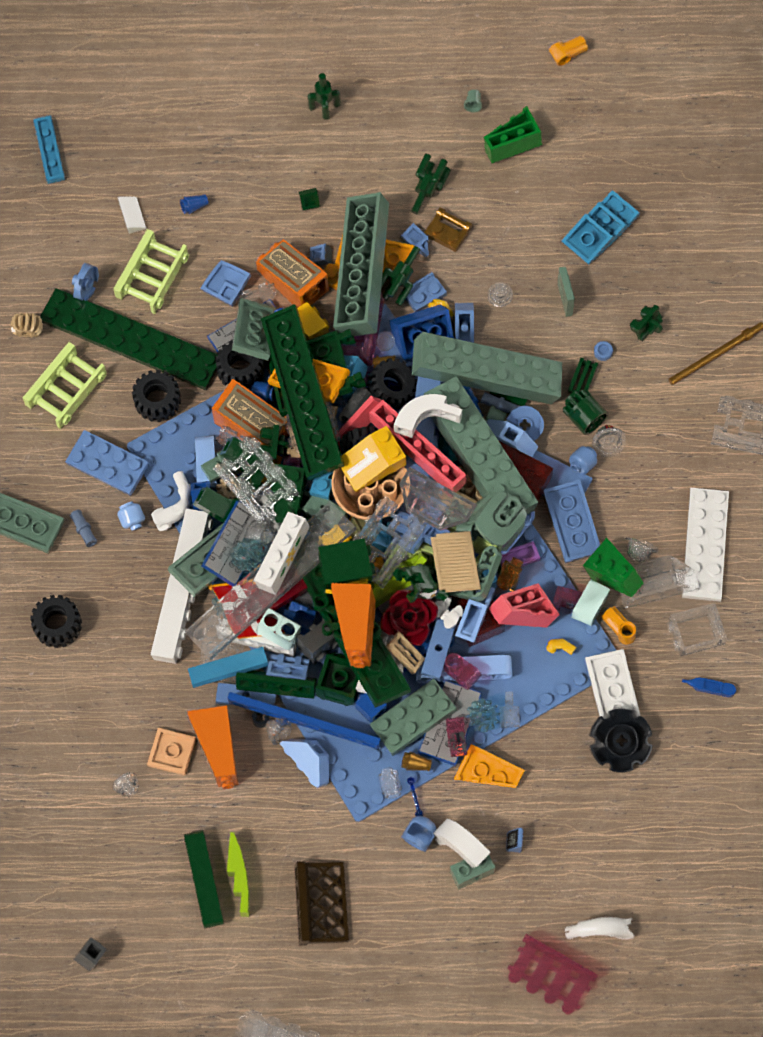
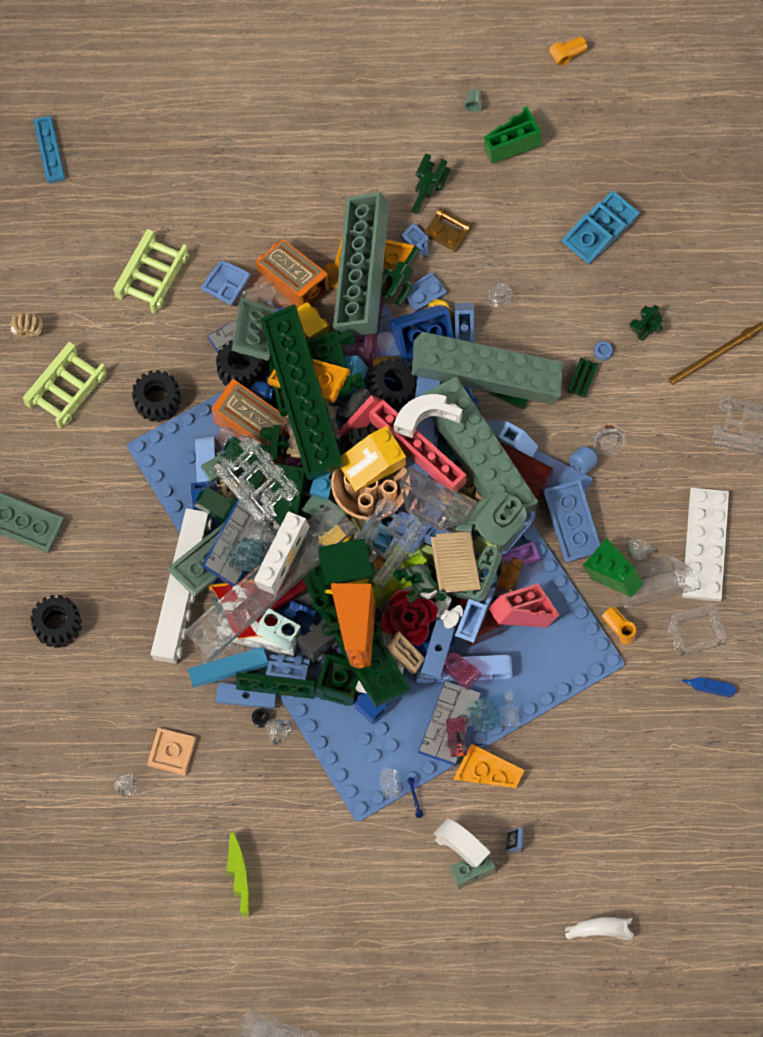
(83, 528): sand blue pin -> none
(84, 282): medium blue plate -> none
(90, 954): dark grey brick -> none
(107, 462): medium blue plate -> none
(130, 339): dark green plate -> none
(131, 214): white slope -> none
(131, 516): light blue head -> none
(166, 517): white piece -> none
(193, 203): blue cone -> none
(203, 879): dark green beam -> none
(215, 738): orange slope -> none
(303, 903): dark brown fence -> none
(304, 720): blue tile -> none
(309, 199): dark green tile -> none
(310, 759): light blue slope -> none
(321, 254): medium blue slope -> none
(323, 95): dark green plant -> none
(413, 717): sand green plate -> none
(415, 762): pearl gold cone -> none
(419, 833): medium blue helmet -> none
(495, 414): sand green piece -> none
(499, 403): sand blue pin -> none
(533, 417): medium blue plate -> none
(555, 644): yellow arm -> none
(561, 977): clear pink fence -> none
(565, 291): sand green tile -> none
(566, 598): clear pink leg -> none
(584, 411): dark green gear -> none
(590, 602): light aqua piece -> none
(612, 683): white tile -> none
(633, 750): black piece -> none

